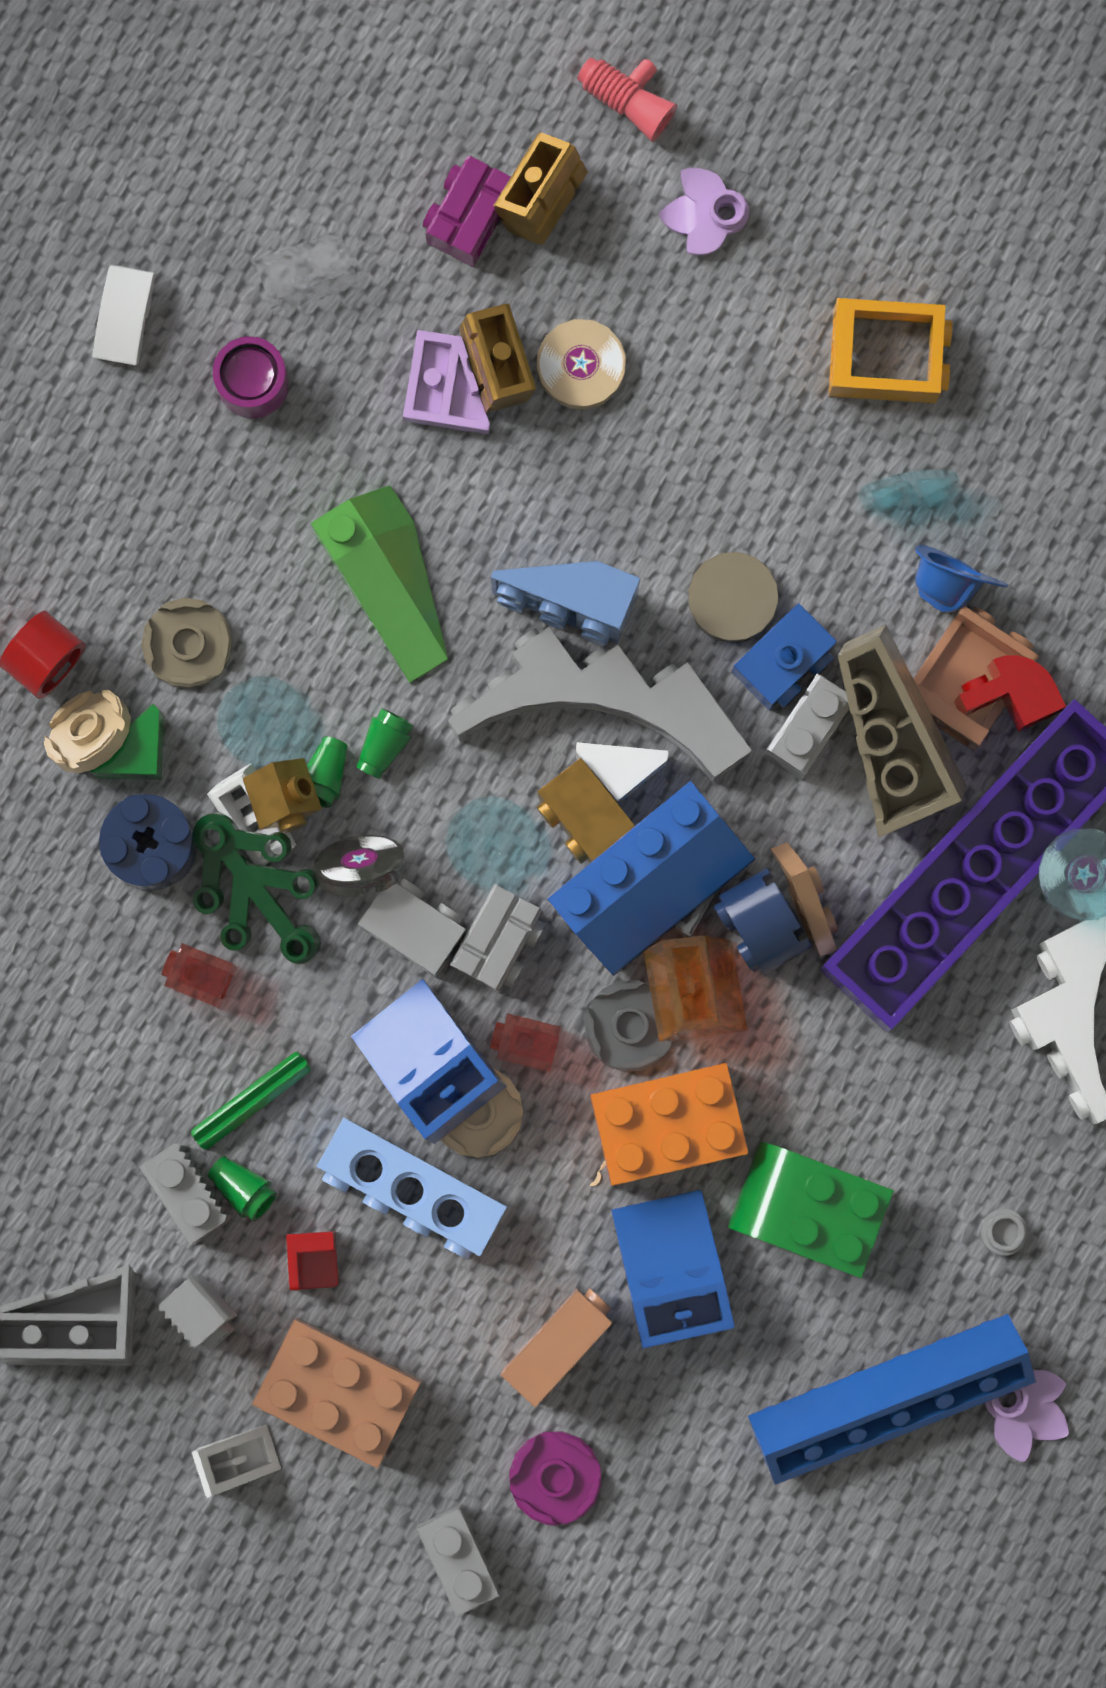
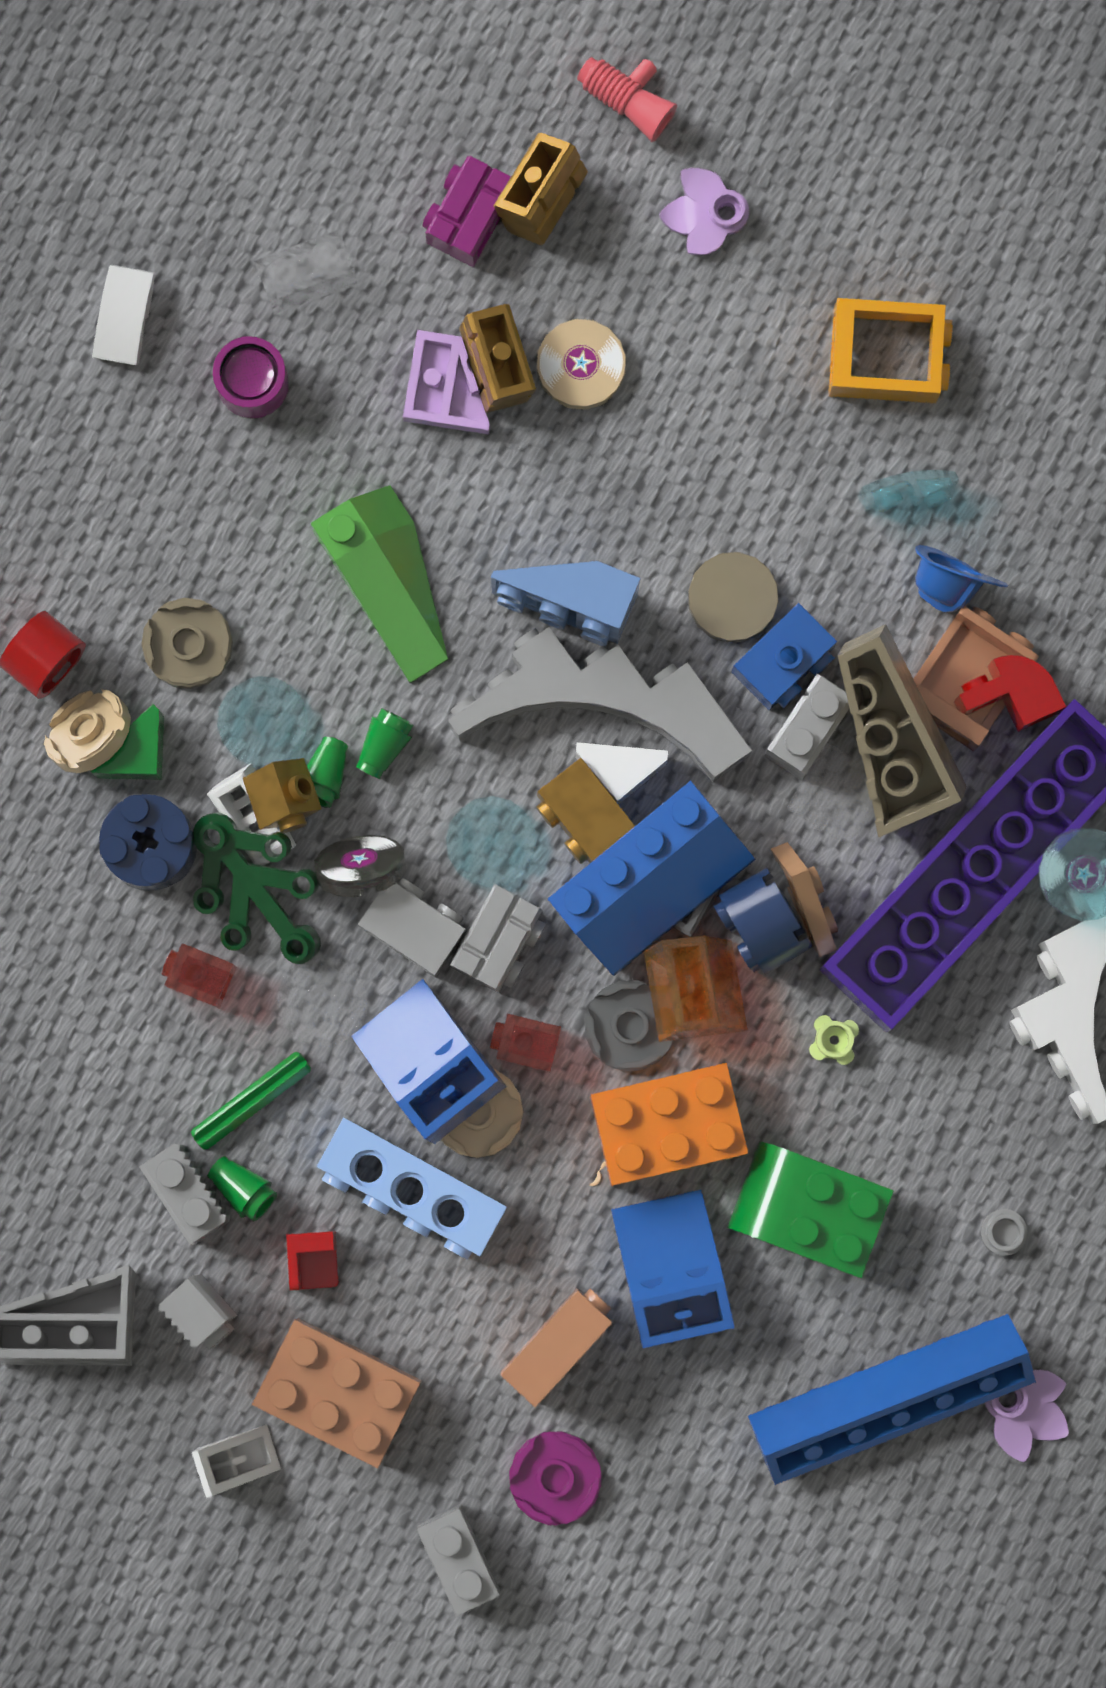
(843, 1049): none -> yellowish green plate

